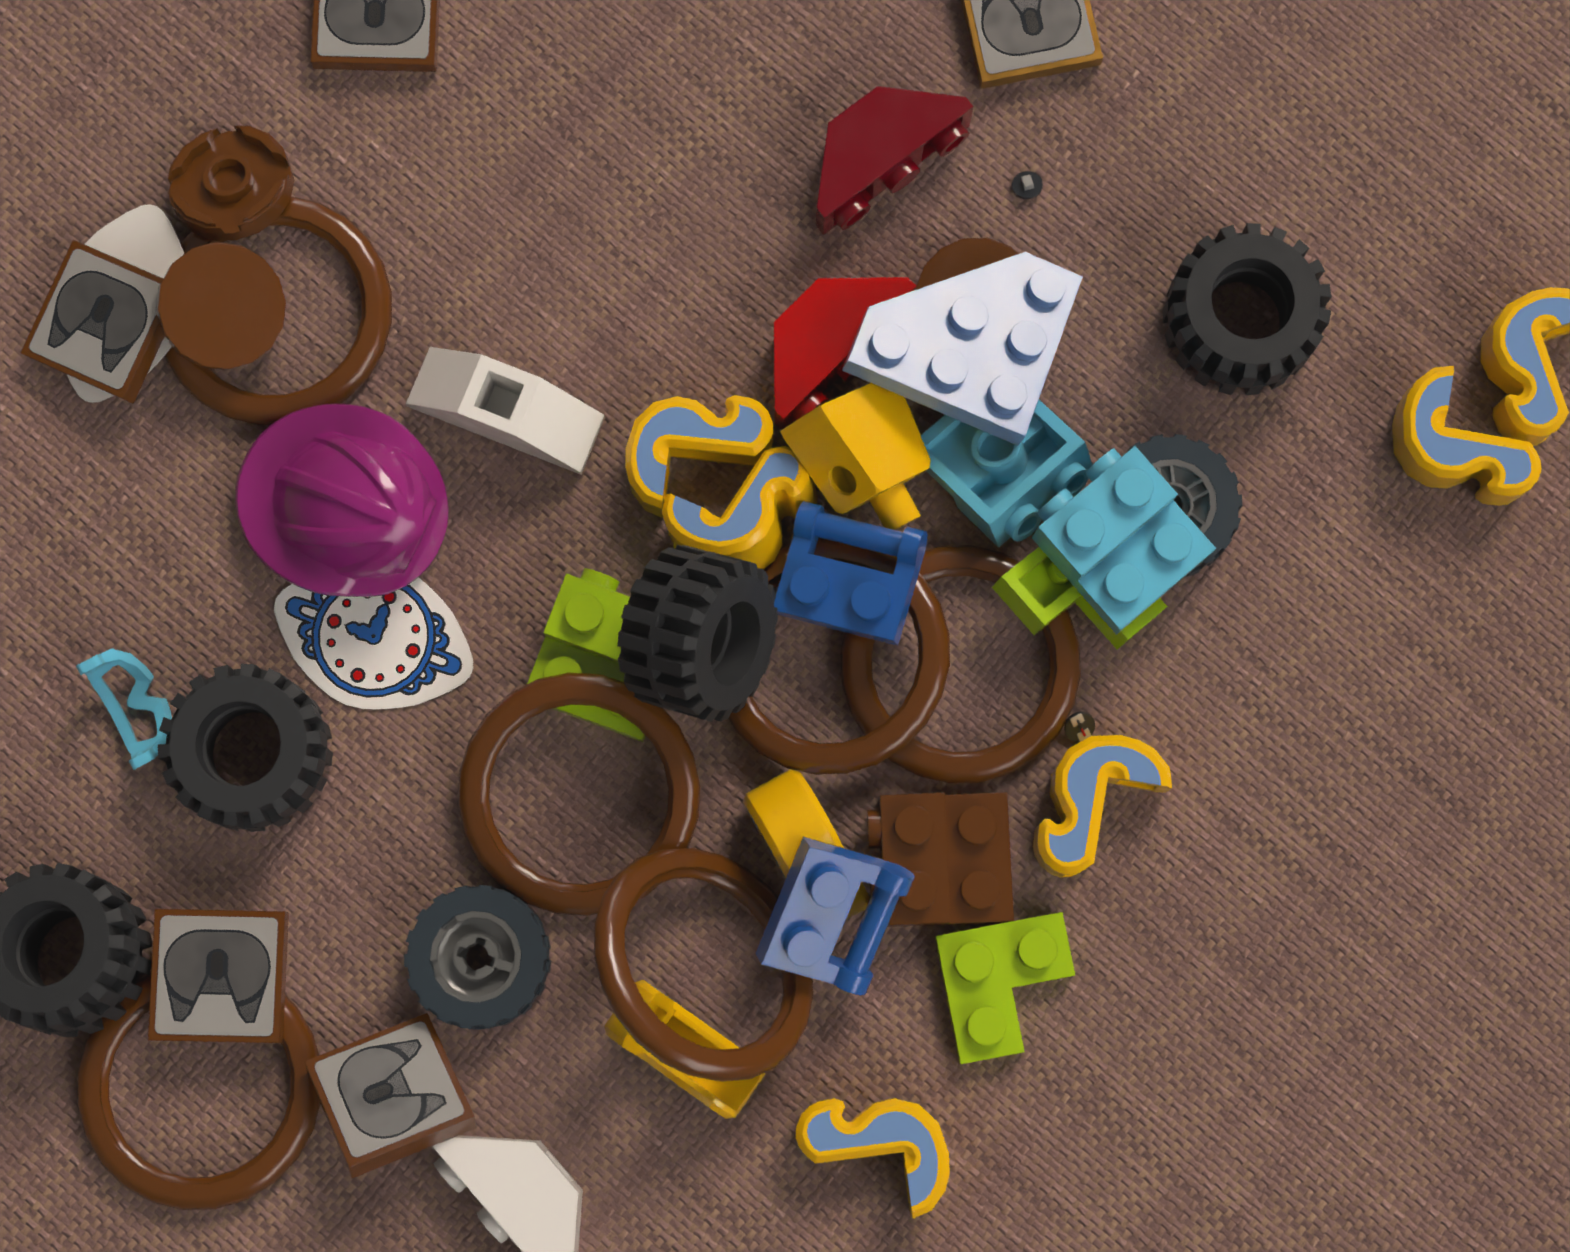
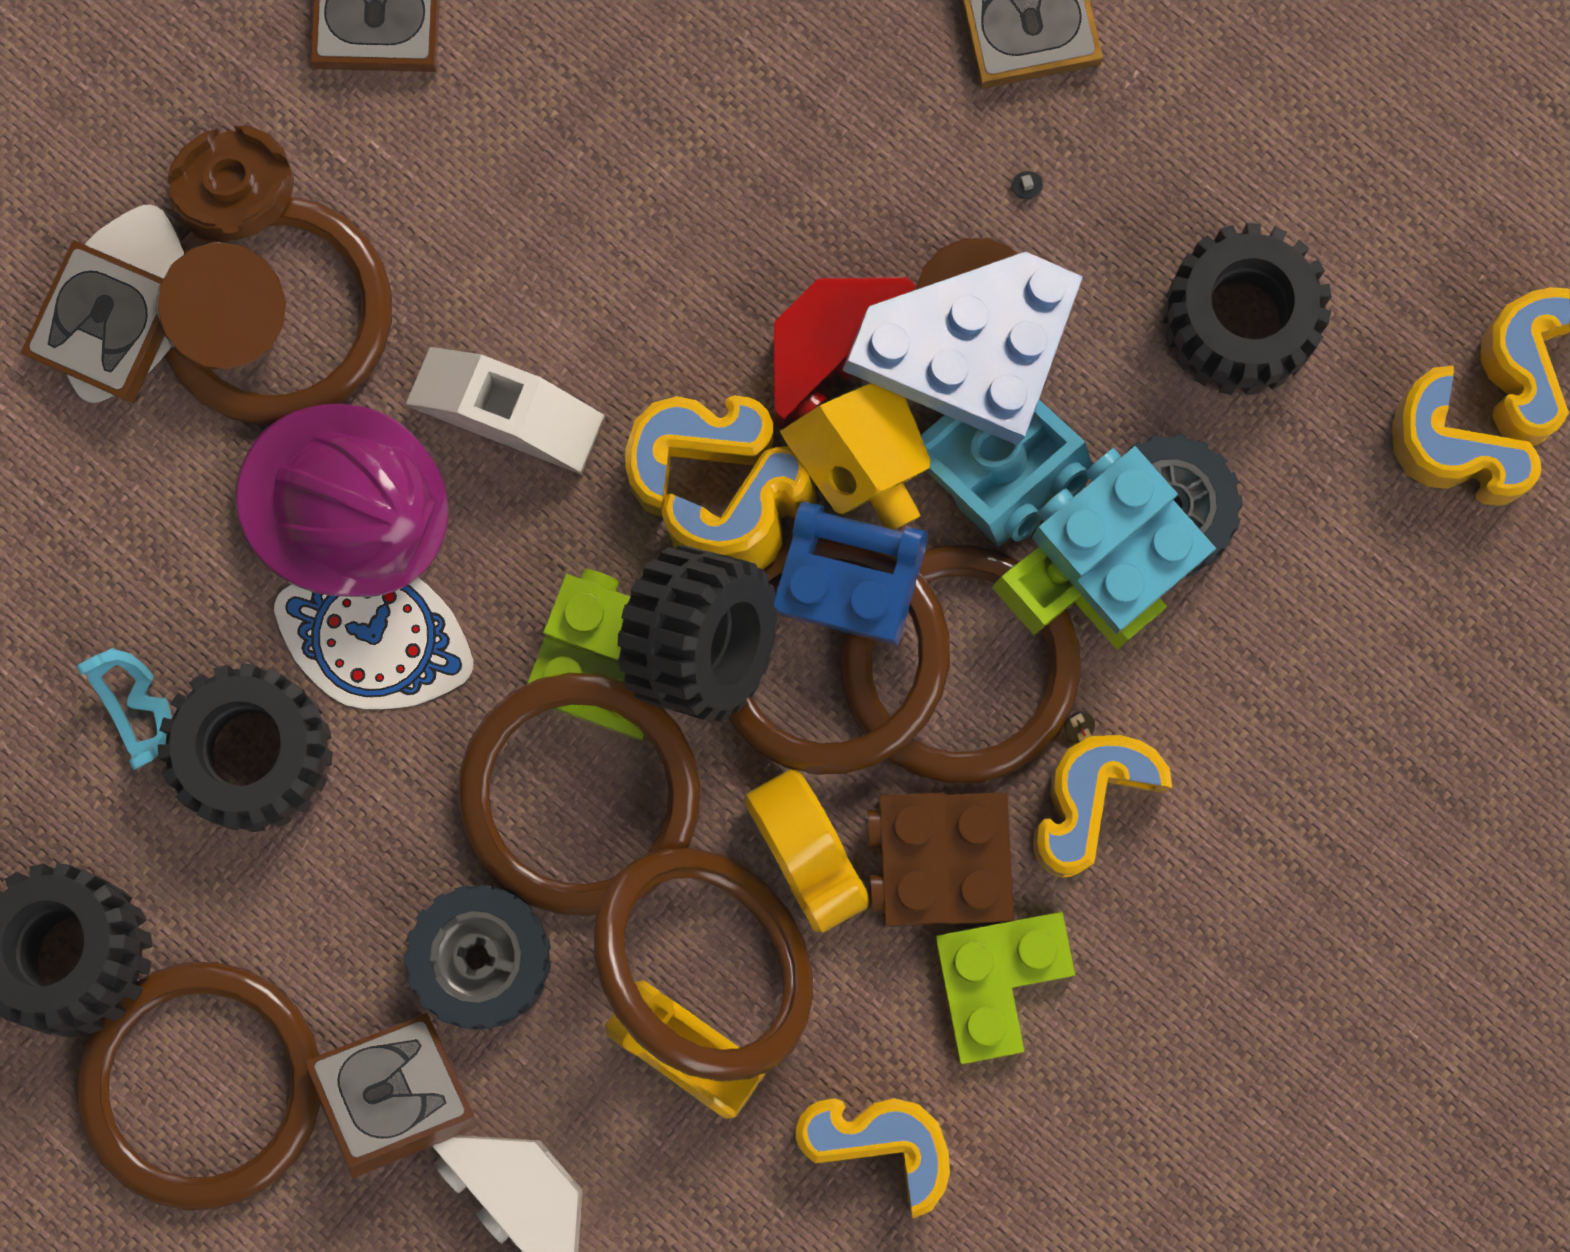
(218, 976): tile -> none
(816, 907): plate -> none
(880, 145): dark red slope -> none

